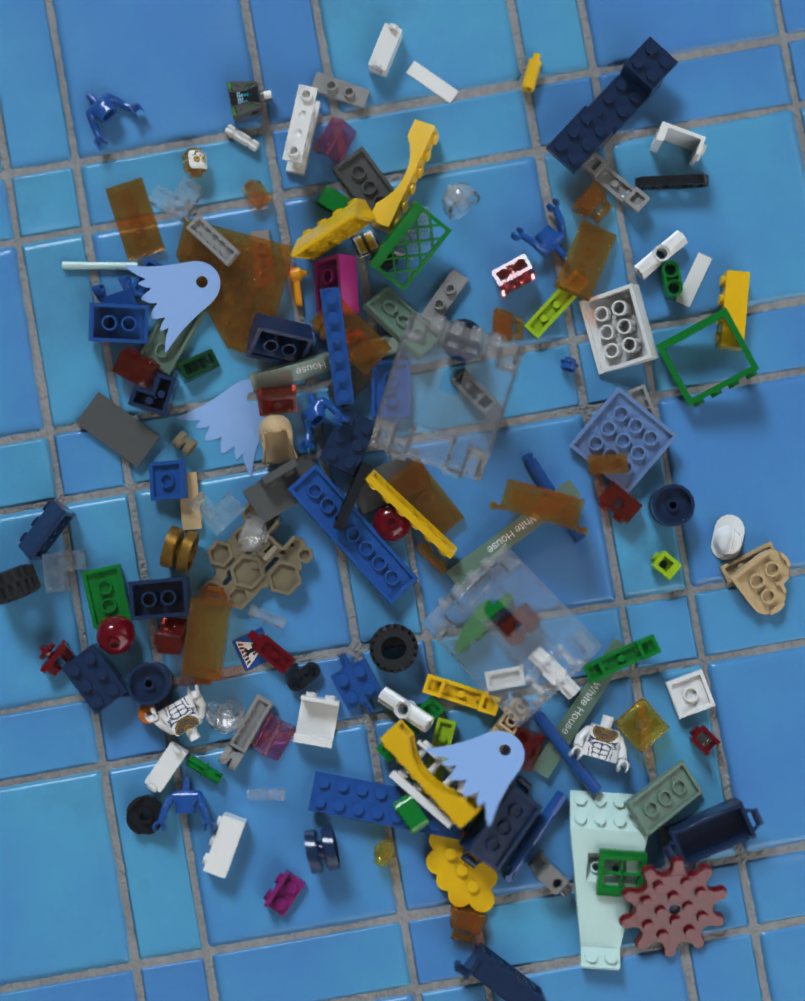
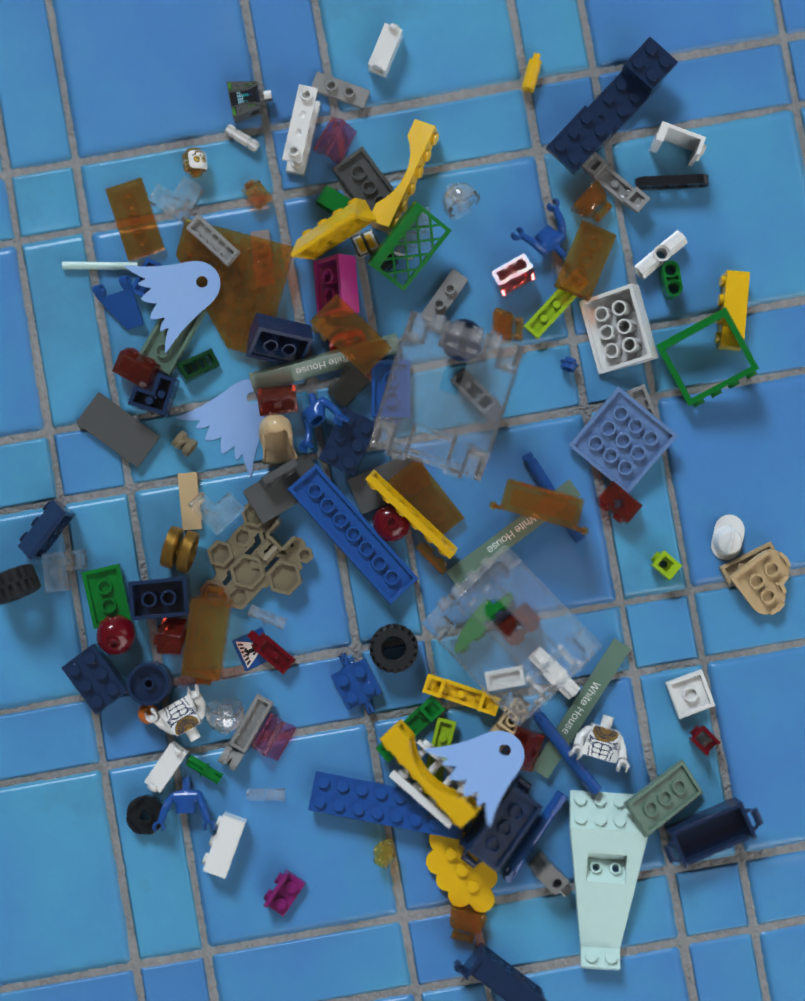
(50, 664): dark red hips -> none
(104, 111): blue piece -> none
(118, 323): blue slope -> none
(168, 480): blue plate -> none
(252, 533): clear cylinder -> none
(296, 275): light orange piece -> none
(301, 672): black beam -> none
(317, 720): white panel -> none
(322, 849): dark blue wheel -> none
(337, 346): blue plate -> none
(351, 496): black beam -> none
(389, 311): sand green tile -> none
(396, 703): white piece -> none
(410, 813): green beam -> none
(432, 82): white sticker -> none
(608, 463): clear orange plate -> none
(618, 855): green piece -> none
(621, 658): green slope -> none
(654, 725): clear yellow brick -> none
(670, 888): plate -> none
(677, 515): dark blue wheel -> none
(694, 279): white sticker -> none

